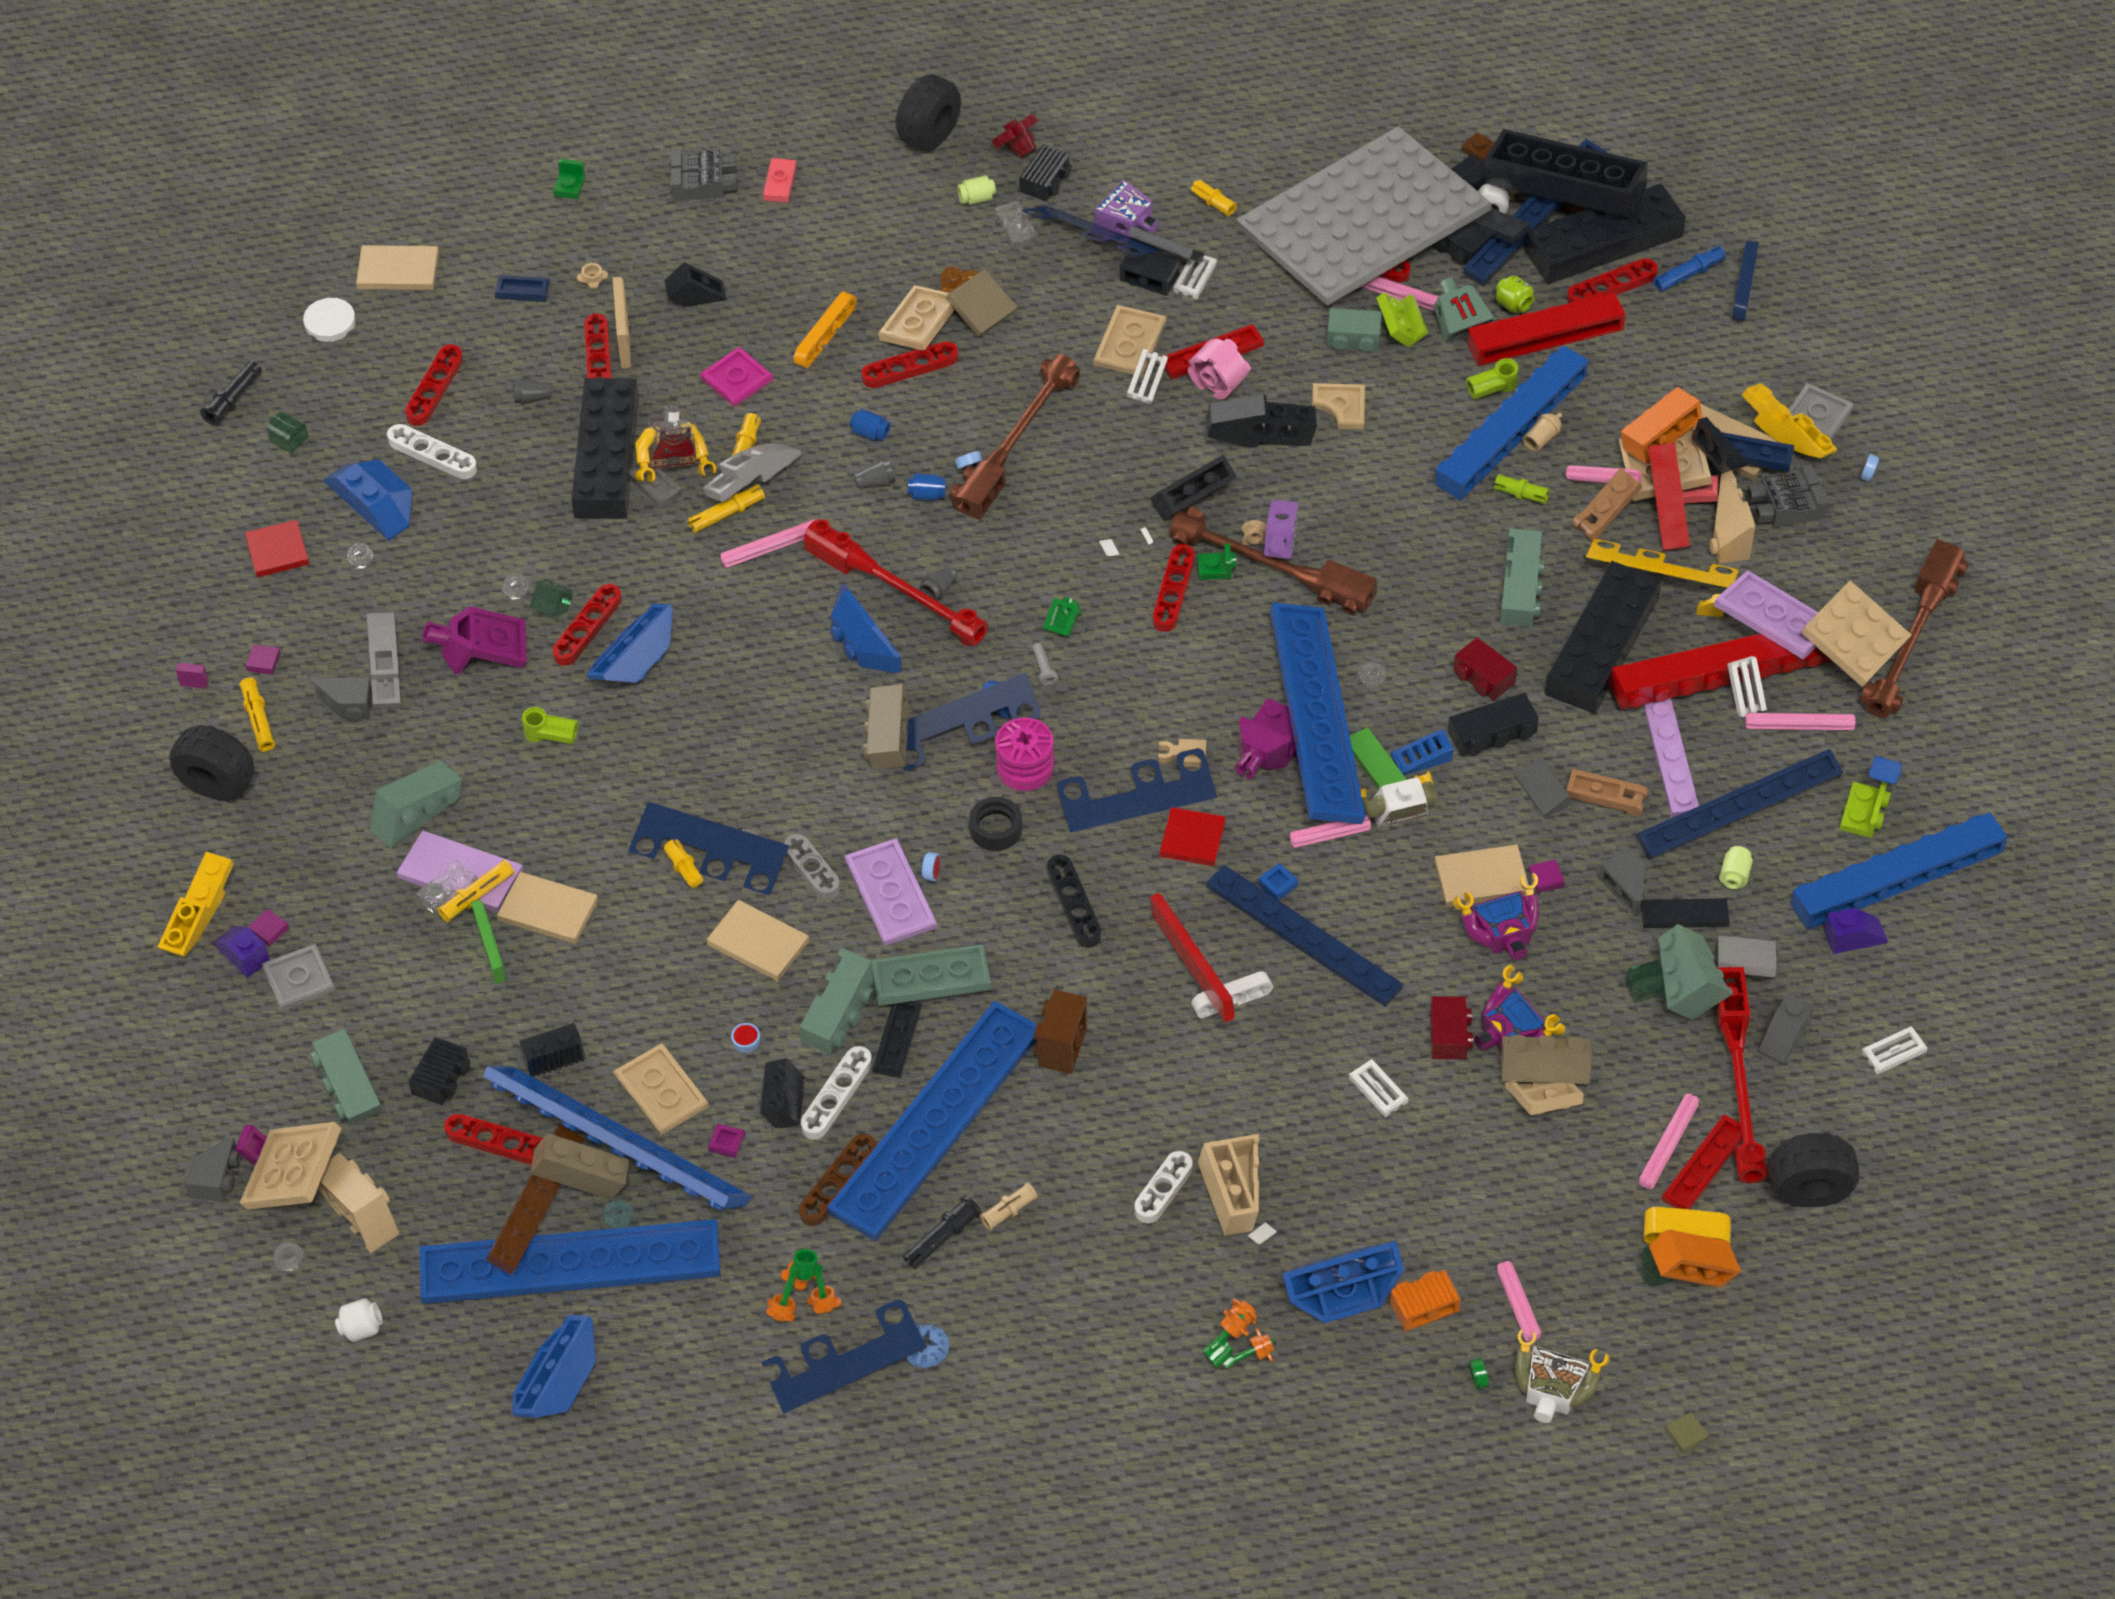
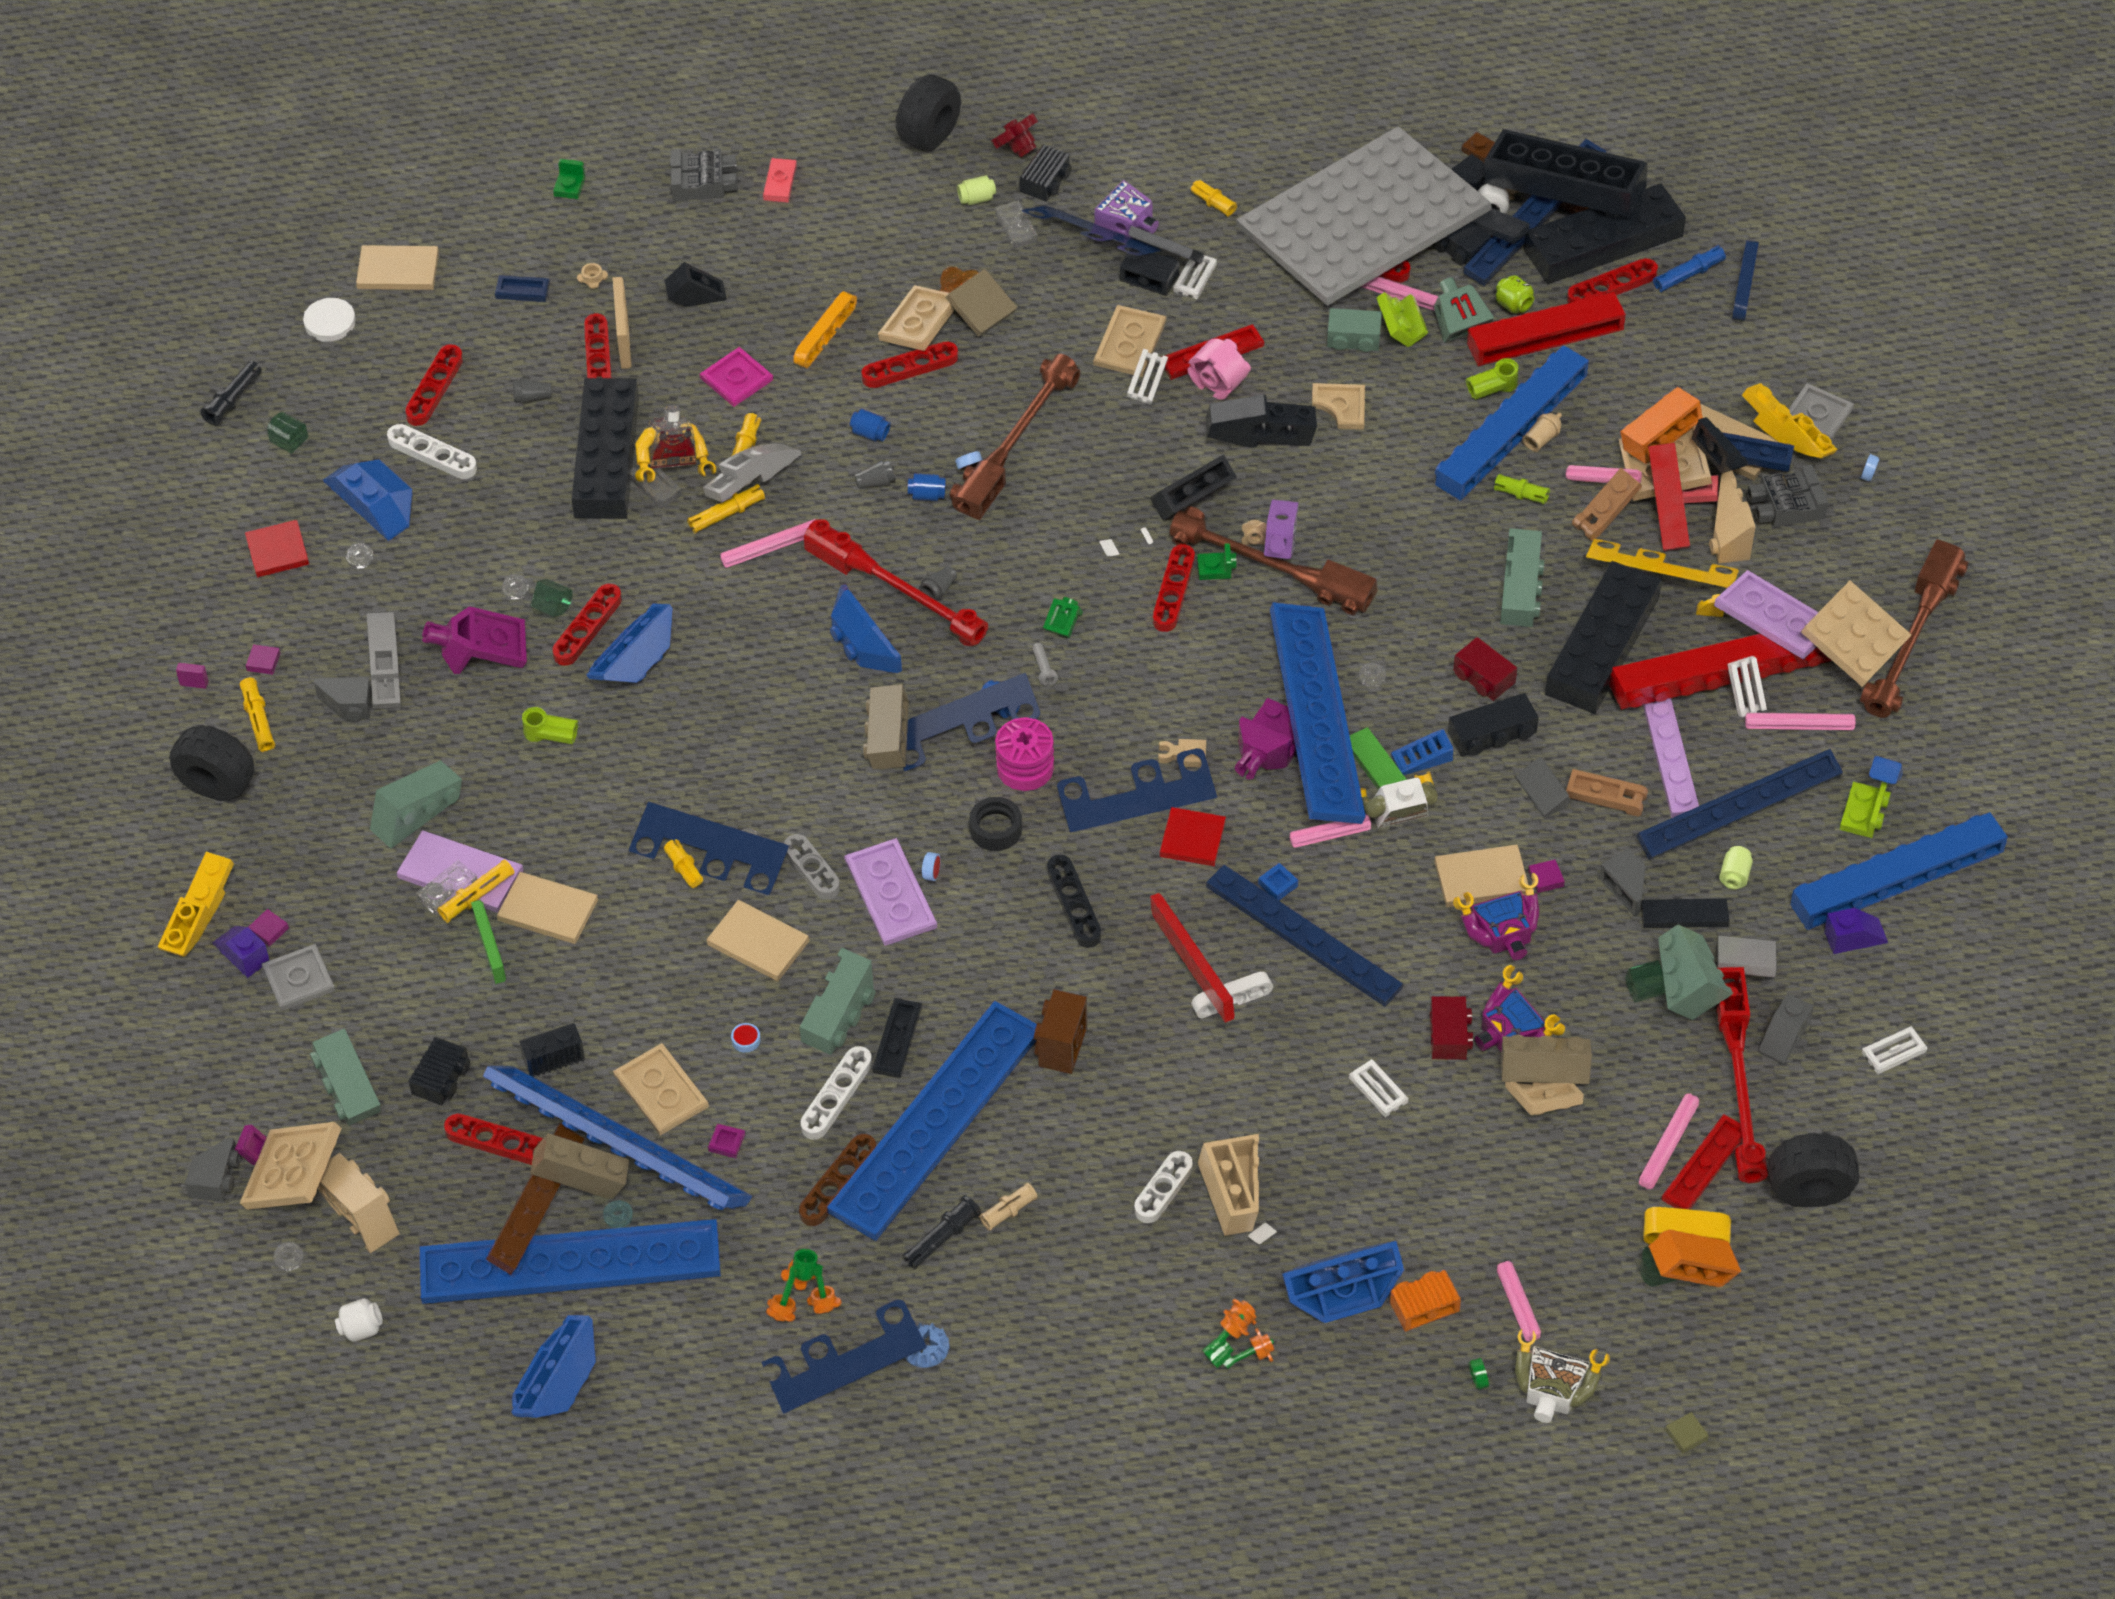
(782, 1093): black brick -> none
(931, 975): sand green tile -> none

